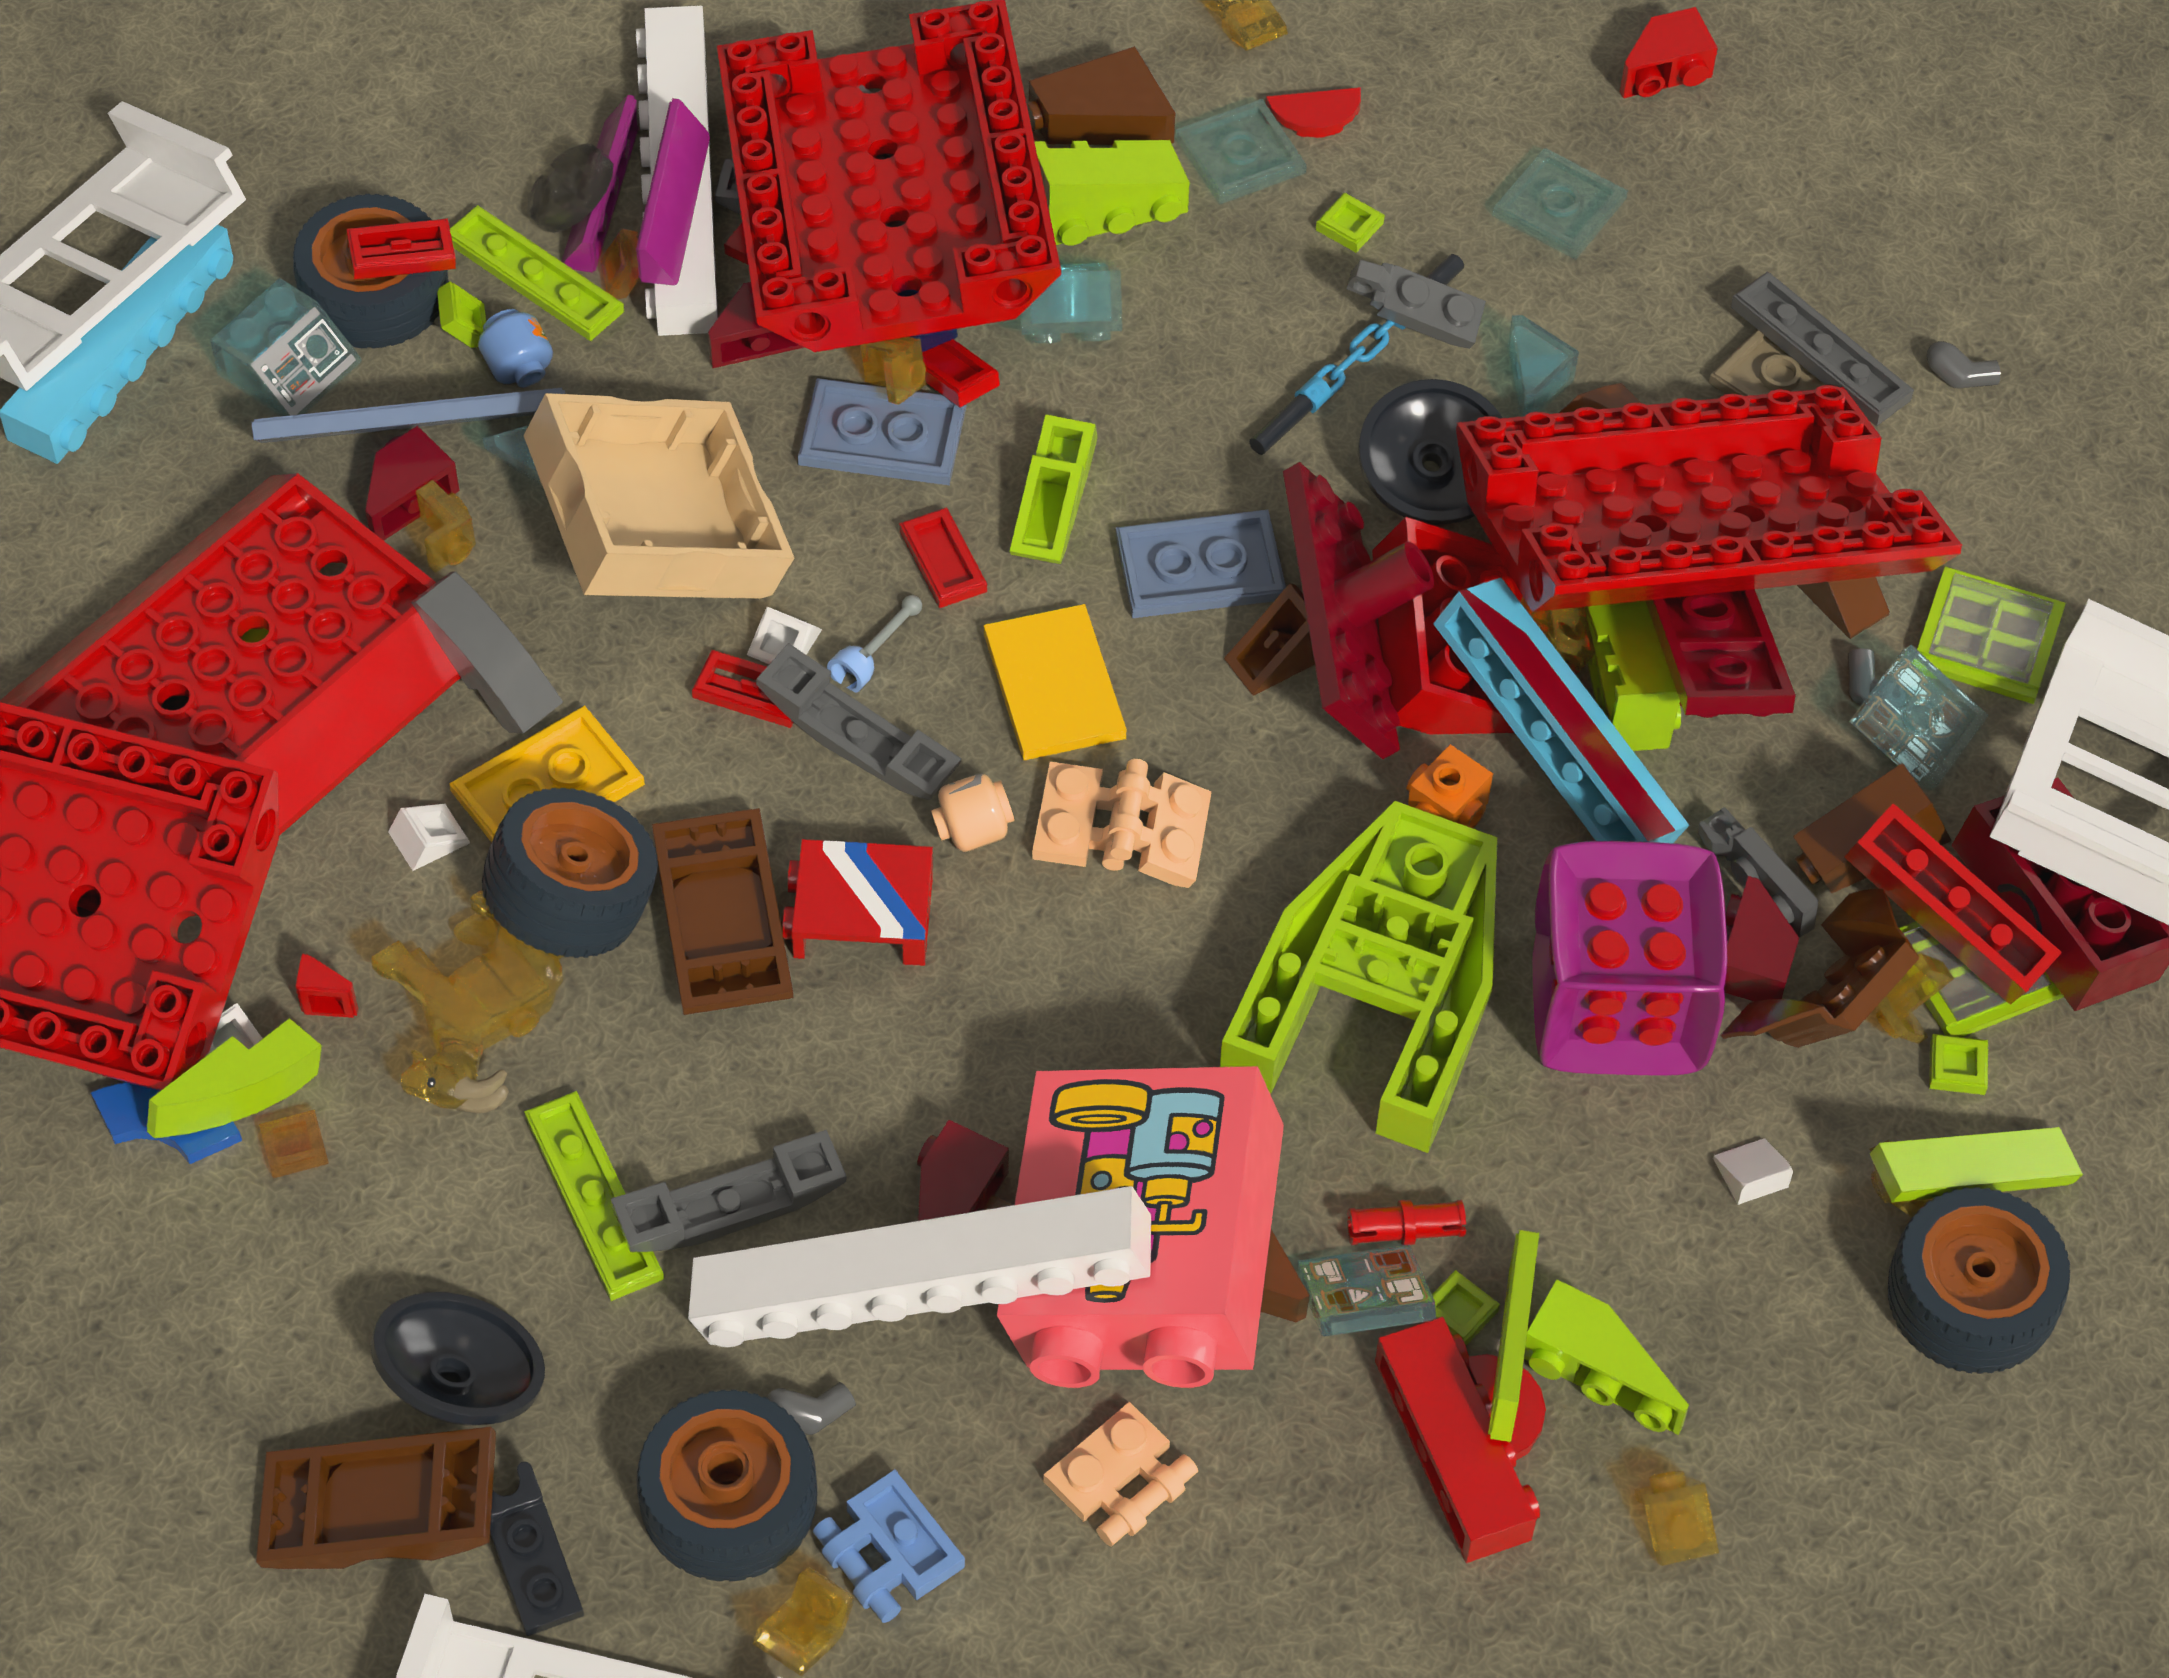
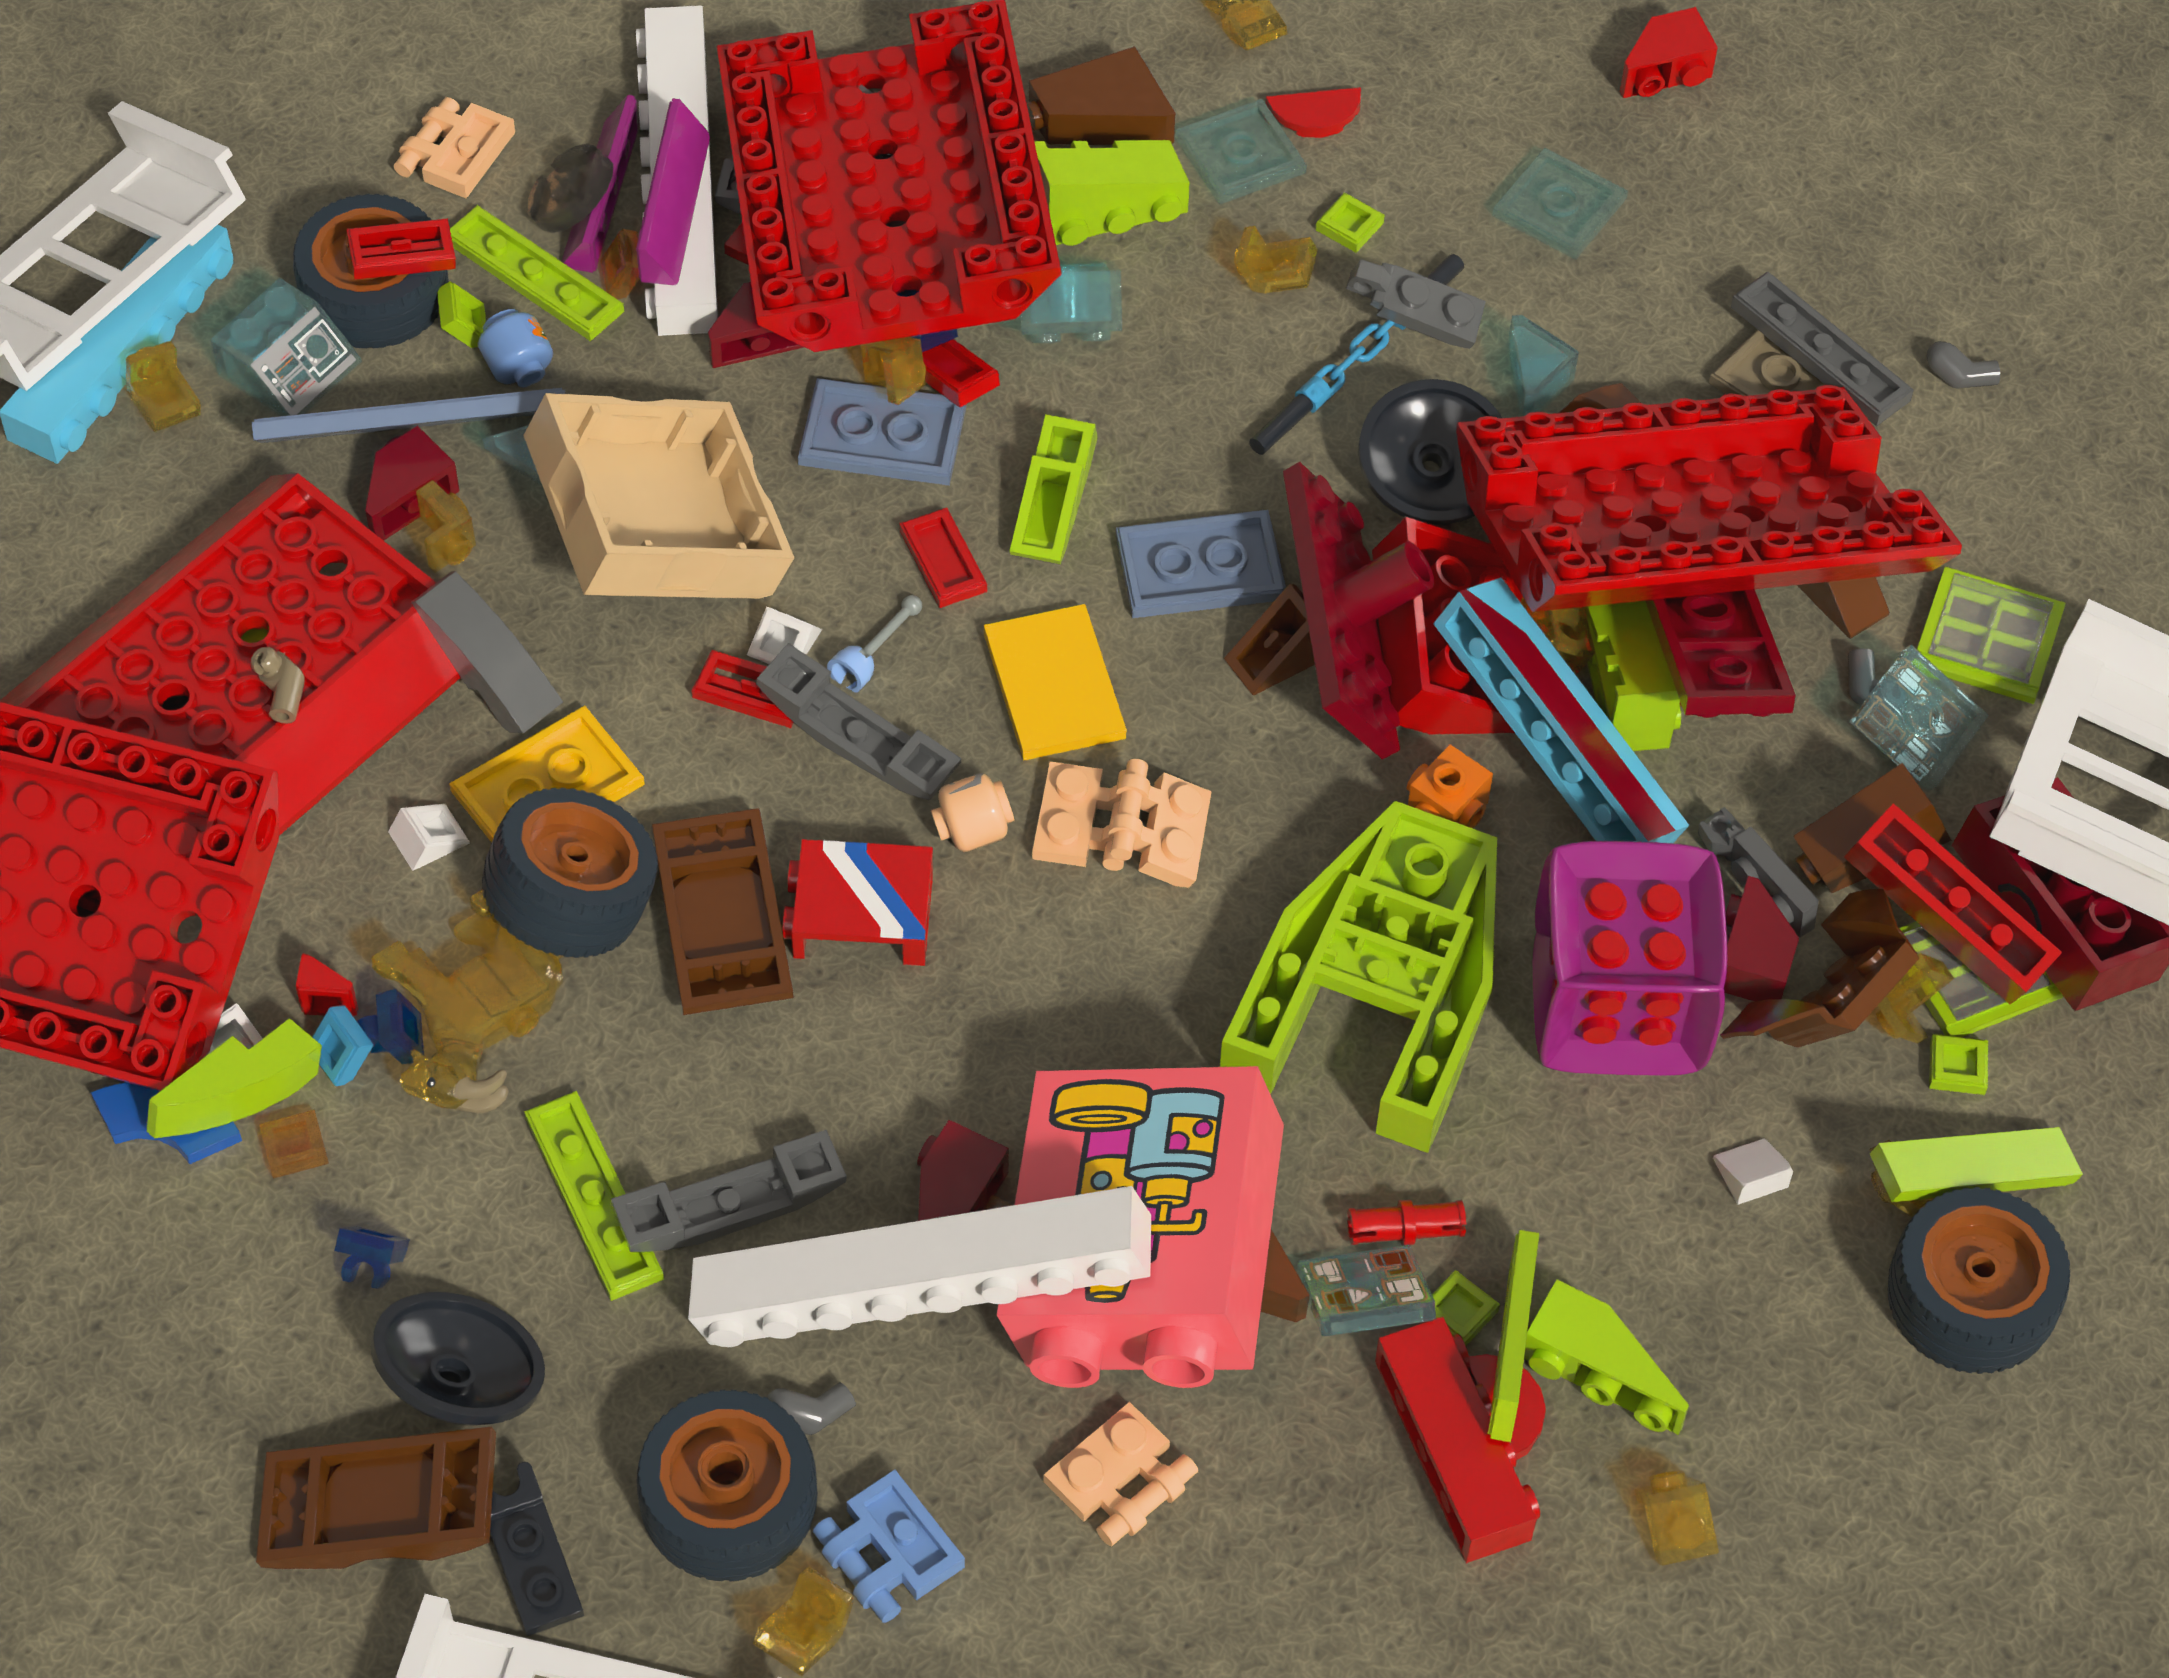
(160, 387): none -> clear yellow bracket
(283, 679): none -> dark tan arm
(342, 1044): none -> dark azure tile
(370, 1247): none -> clear blue tile
(395, 1027): none -> clear blue tile
(465, 153): none -> light nougat plate
(1274, 264): none -> clear yellow bracket

